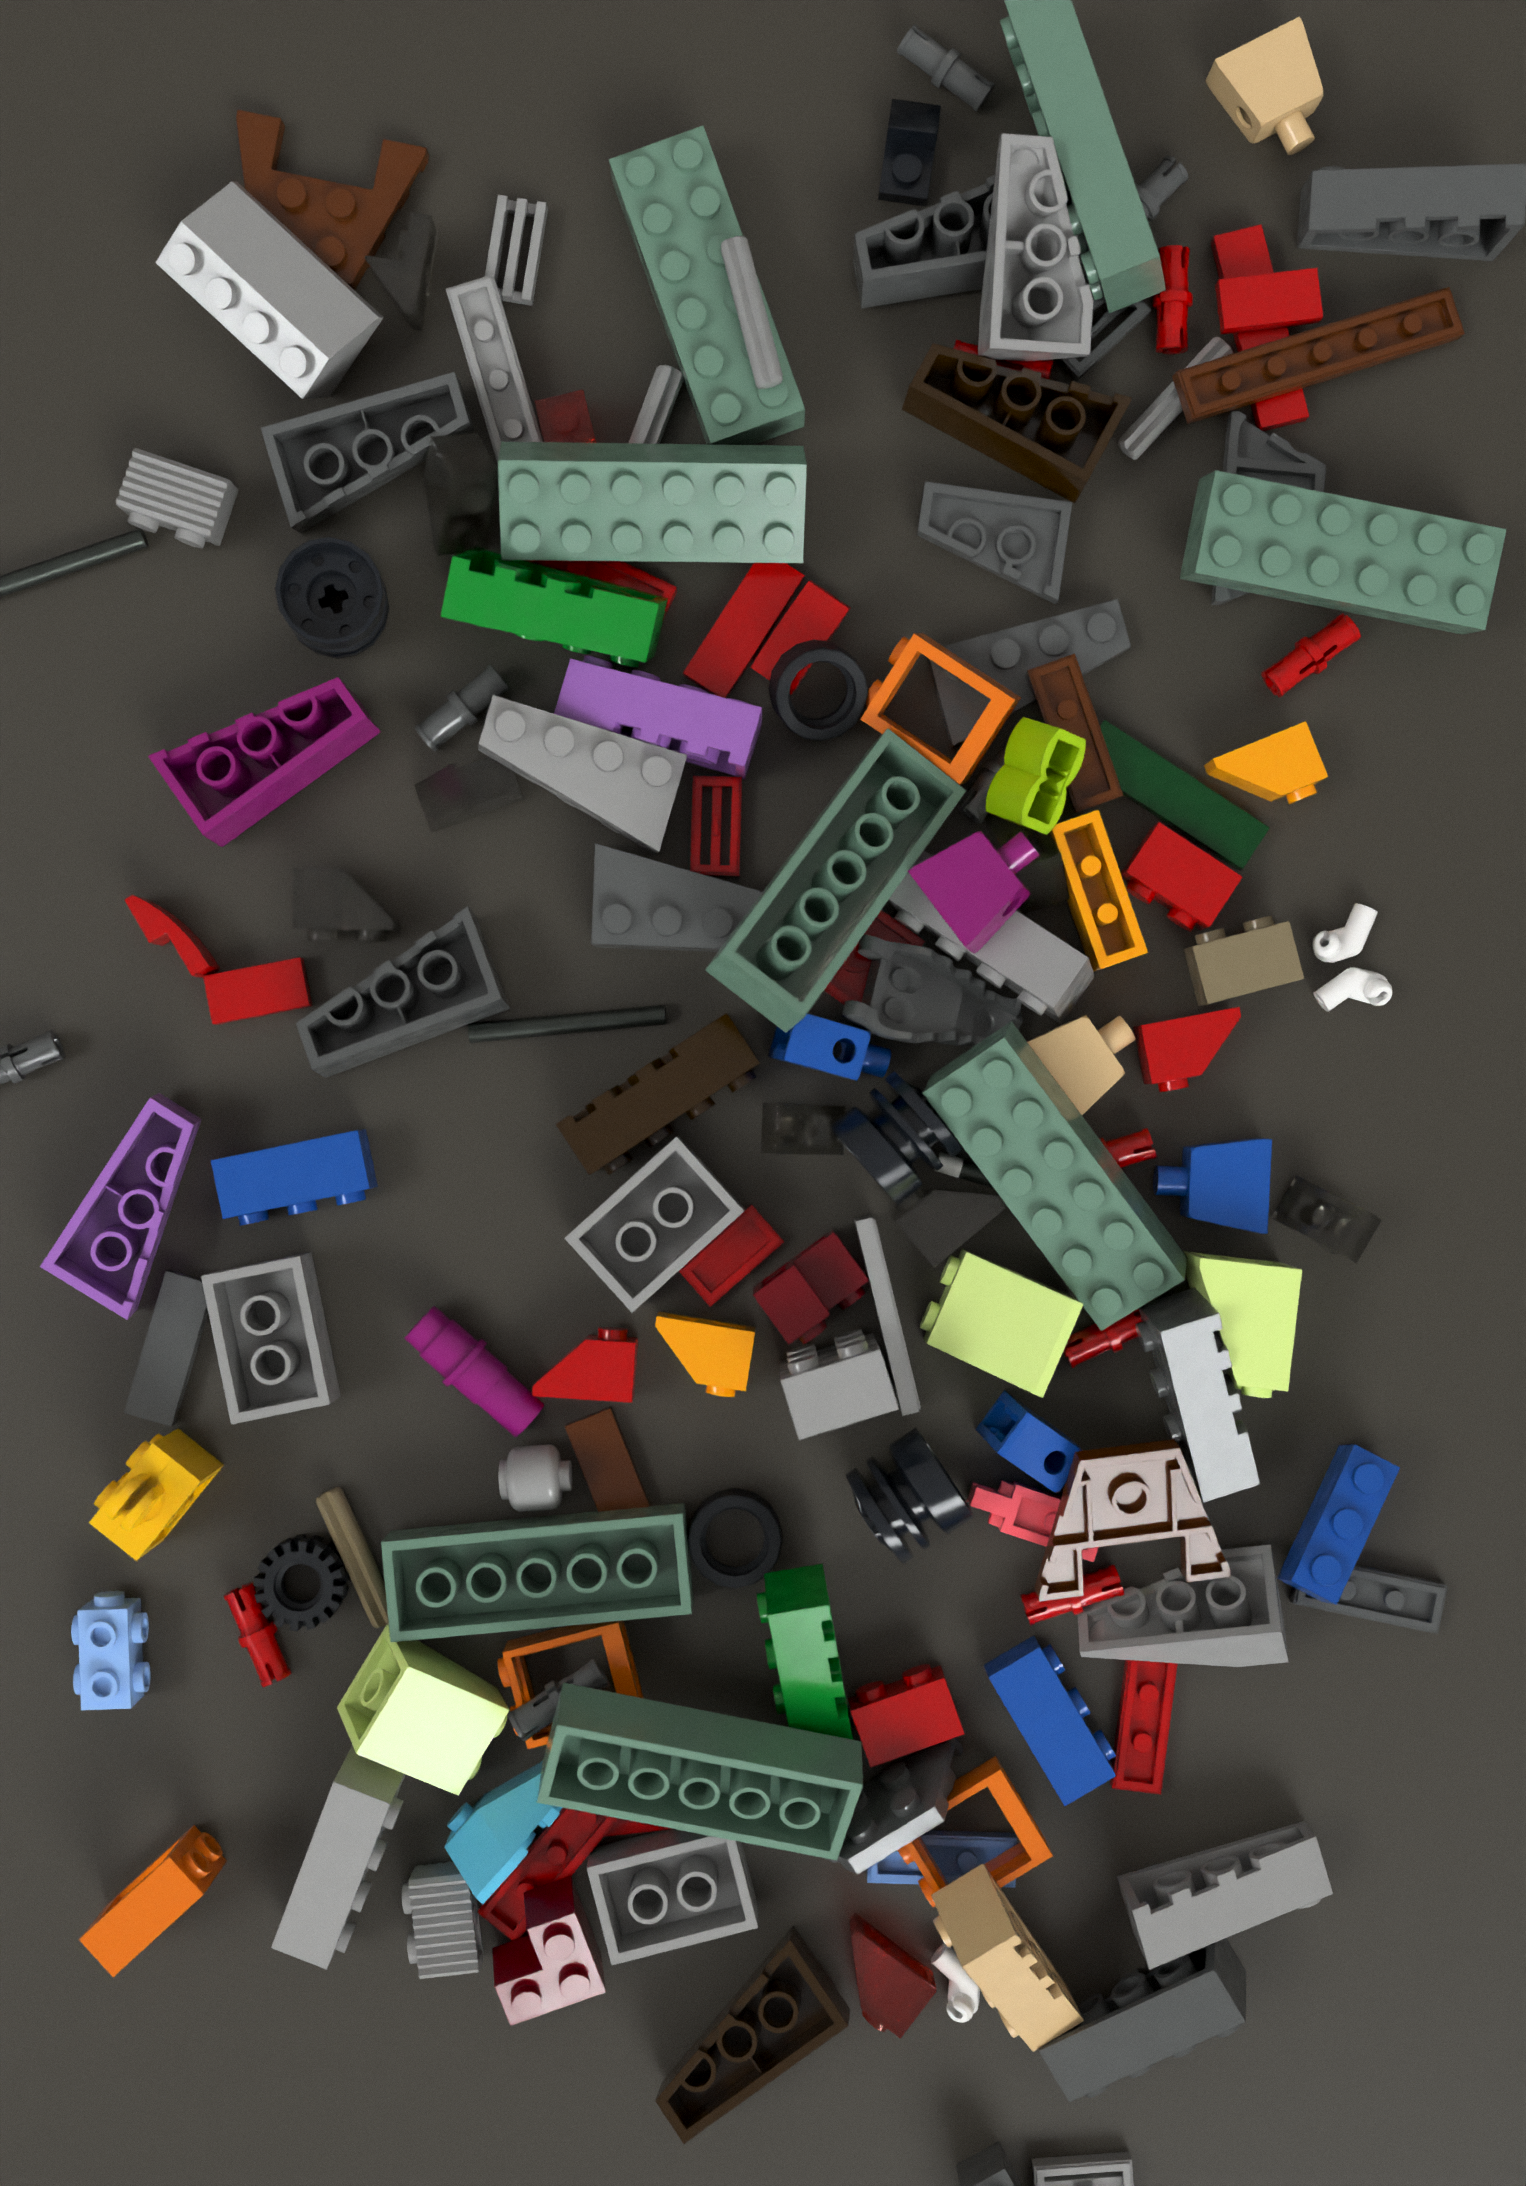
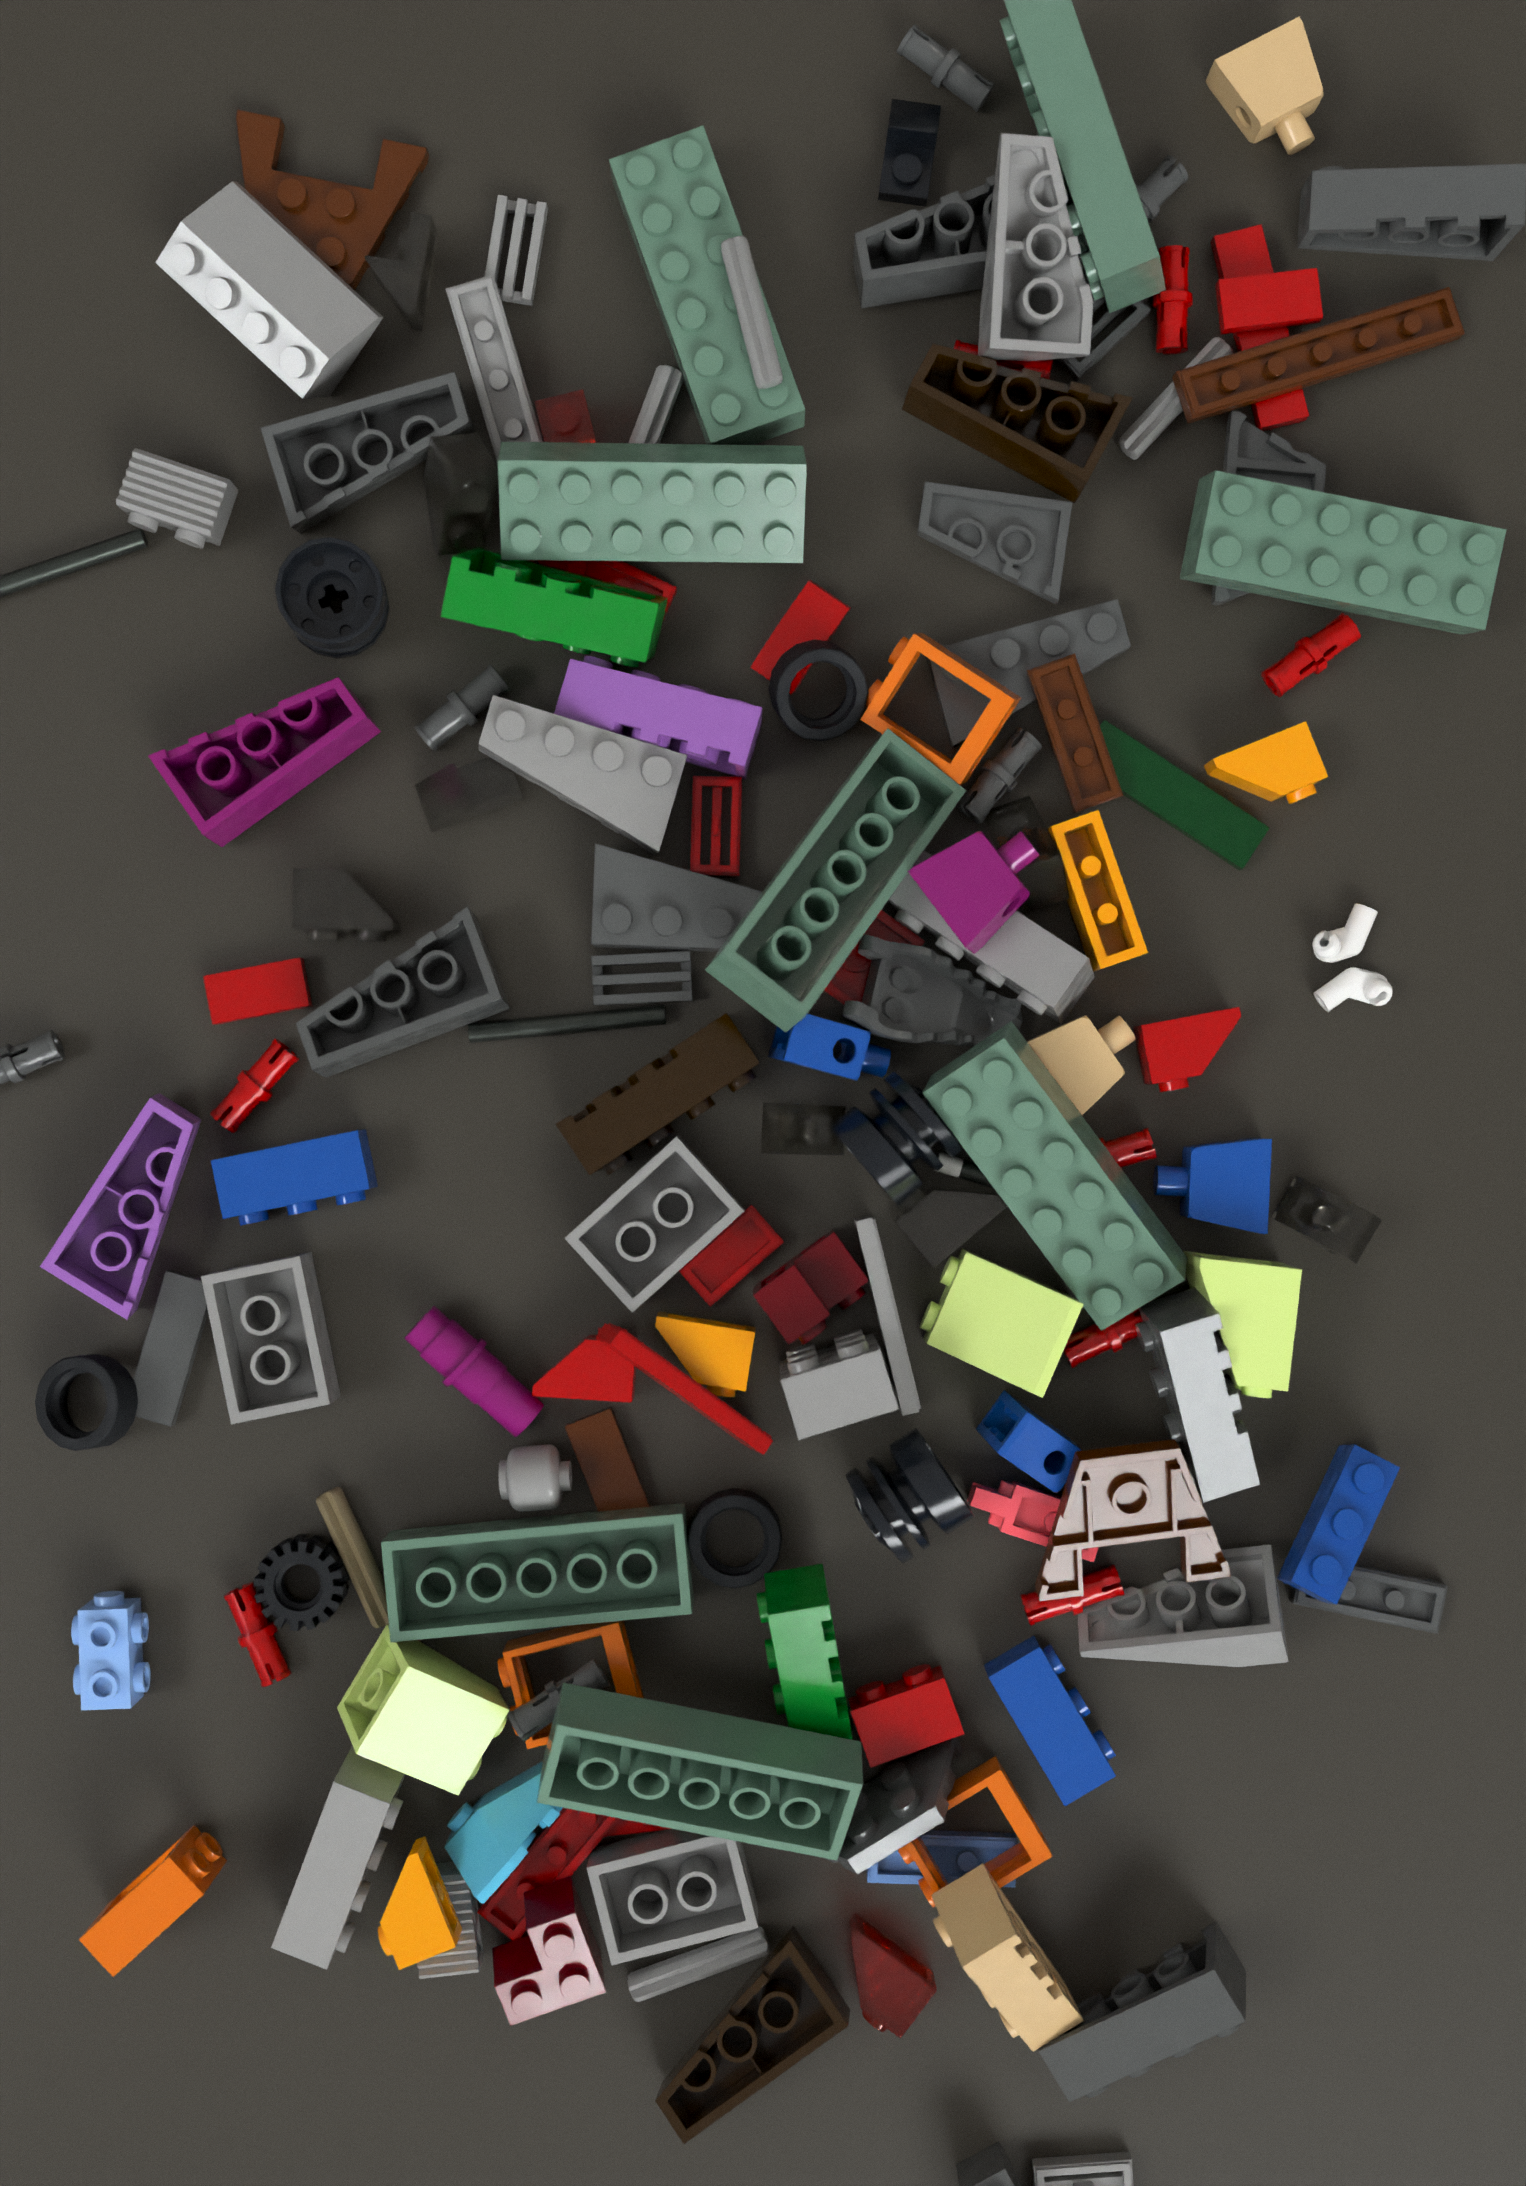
(53, 1408): none -> black tyre
(156, 1492): yellow brick -> none
(162, 927): red slope -> none
(254, 1085): none -> red pin
(419, 1912): none -> light orange slope
(600, 980): none -> dark grey tile
(684, 1387): none -> red tile
(698, 1964): none -> light grey axle
(743, 627): red tile -> none
(962, 1990): white arm -> none
(1035, 775): lime brick -> none
(1143, 1726): red tile -> none
(1179, 878): red brick -> none
(1223, 1891): light grey wedge -> none
(1243, 962): dark tan brick -> none

